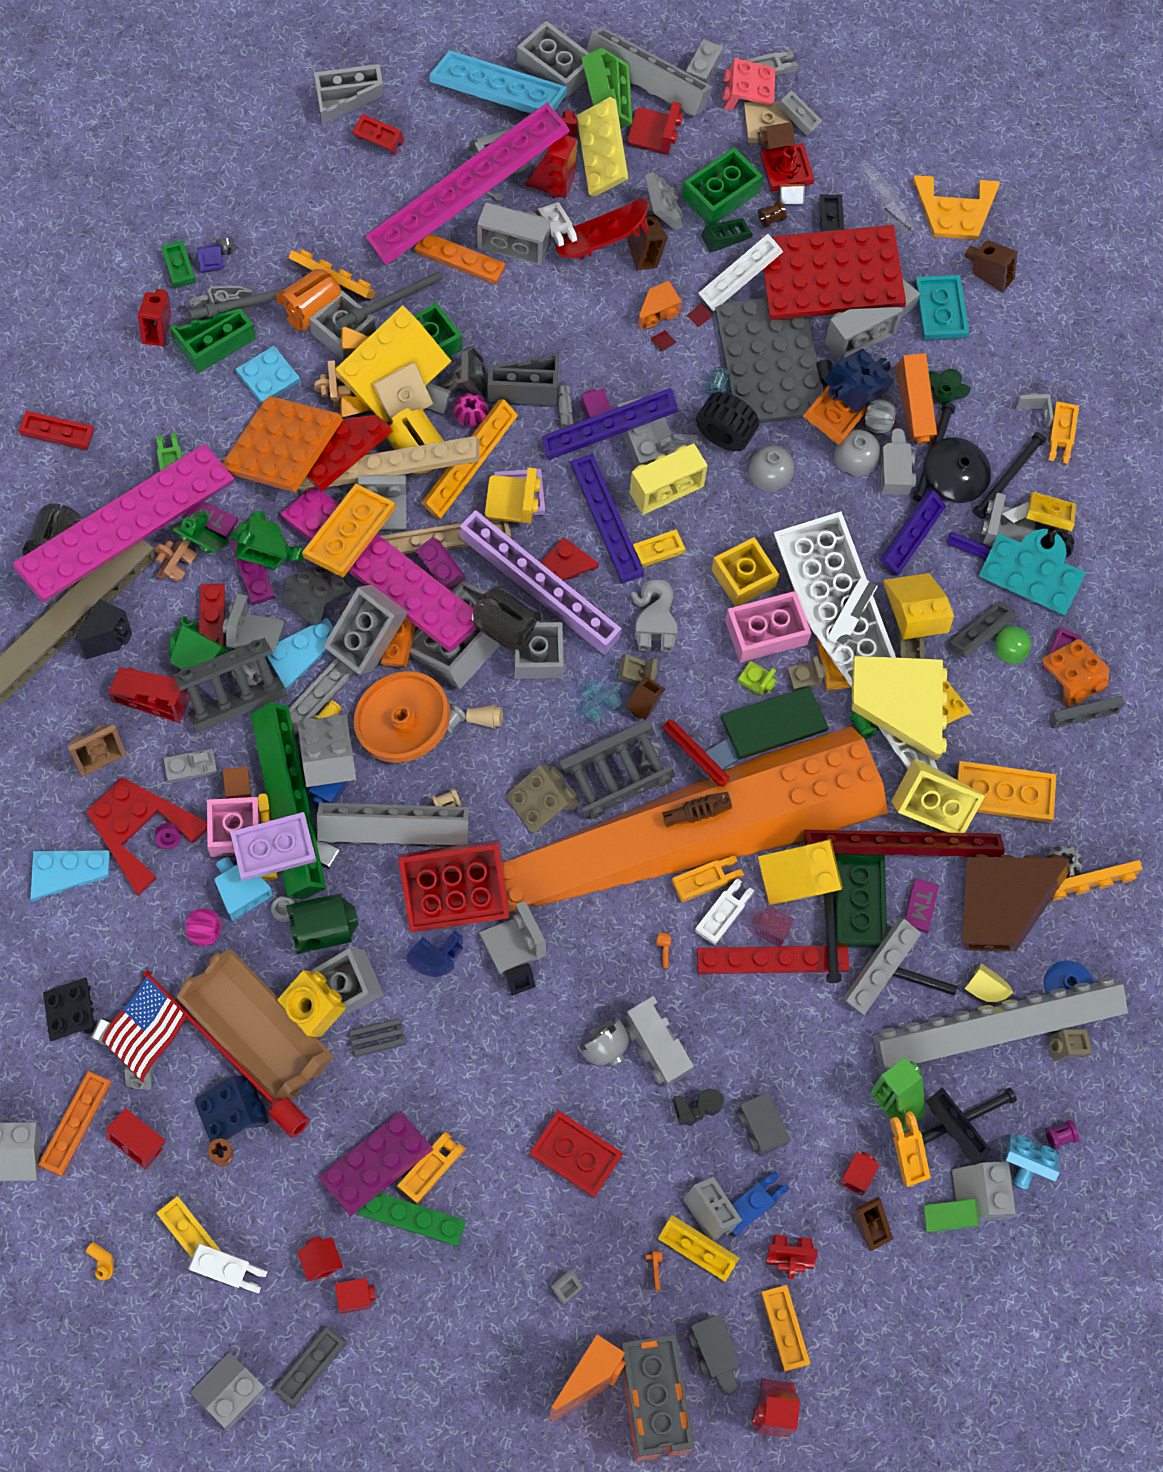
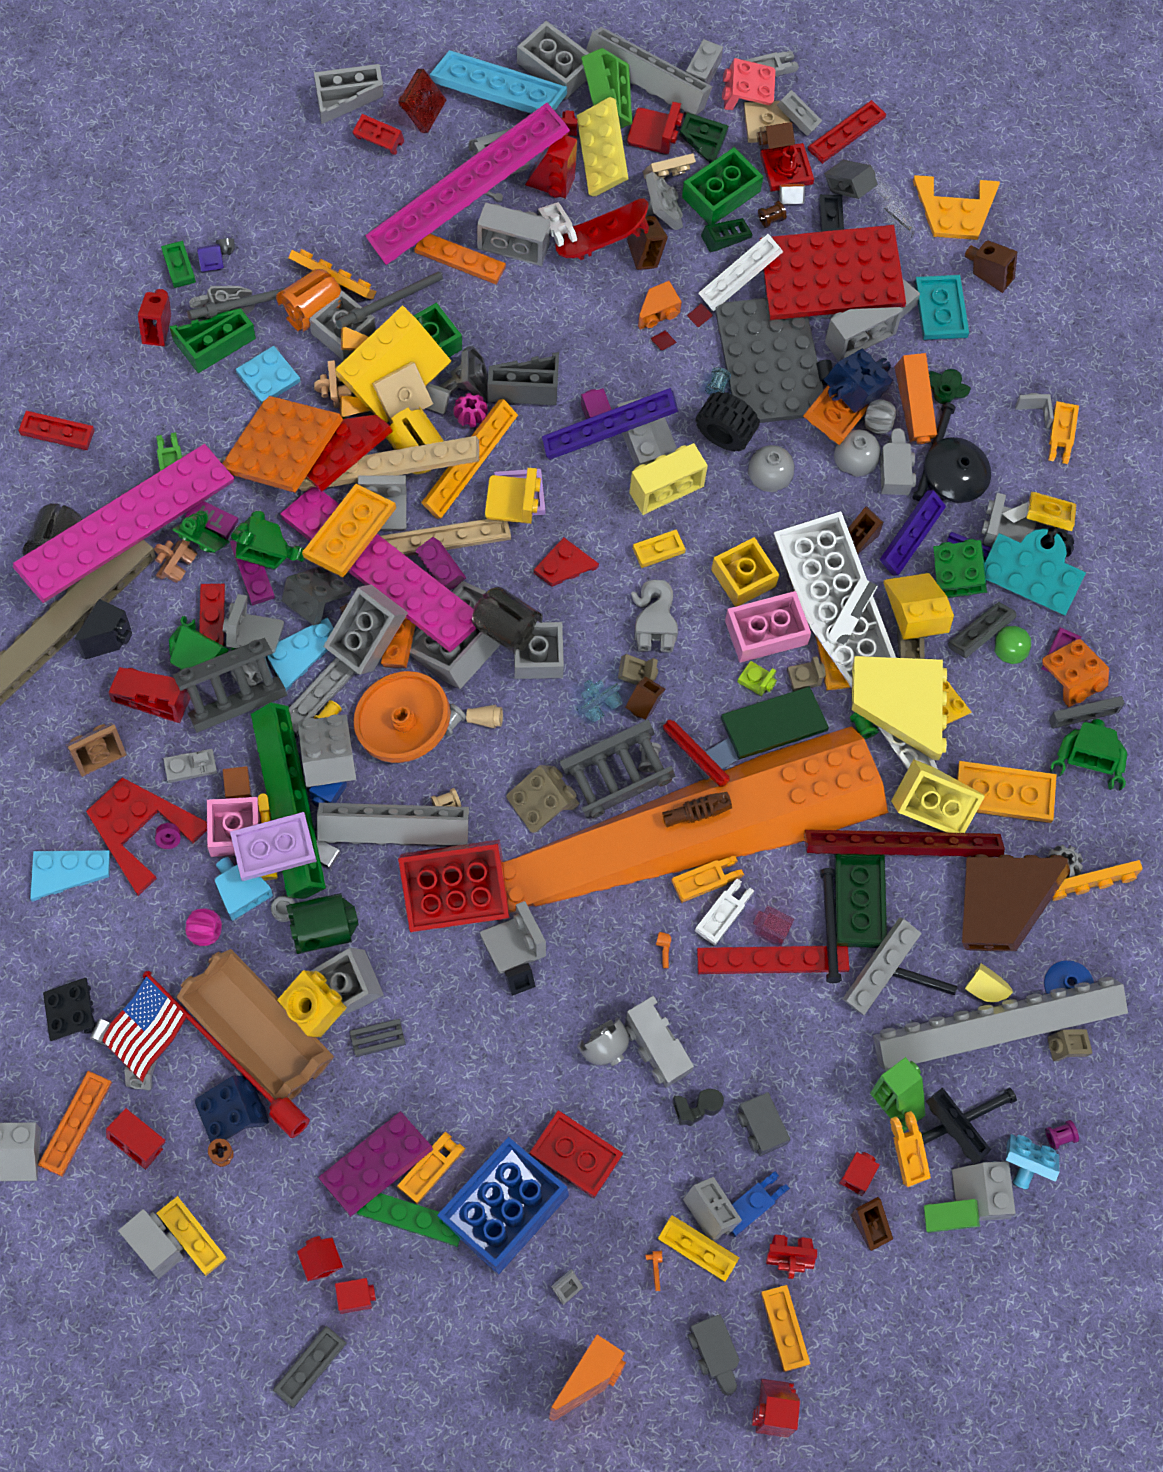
(104, 1261): light orange arm -> none
(147, 1239): none -> light grey brick
(224, 1267): white hinge -> none
(228, 1391): light grey slope -> none
(417, 100): none -> clear red plate
(435, 961): clear blue brick -> none
(504, 1205): none -> blue slope
(540, 582): lavender brick -> none
(565, 406): light grey axle -> none
(607, 518): dark purple plate -> none
(656, 1398): dark grey piece -> none
(674, 441): clear plate -> none
(676, 166): none -> tan plate
(704, 135): none -> dark green wing
(800, 872): yellow slope -> none
(846, 131): none -> red tile
(851, 179): none -> dark grey brick
(865, 529): none -> reddish brown slope
(921, 904): magenta tile -> none
(960, 568): none -> green brick
(1037, 439): black bar -> none
(1094, 749): none -> green torso

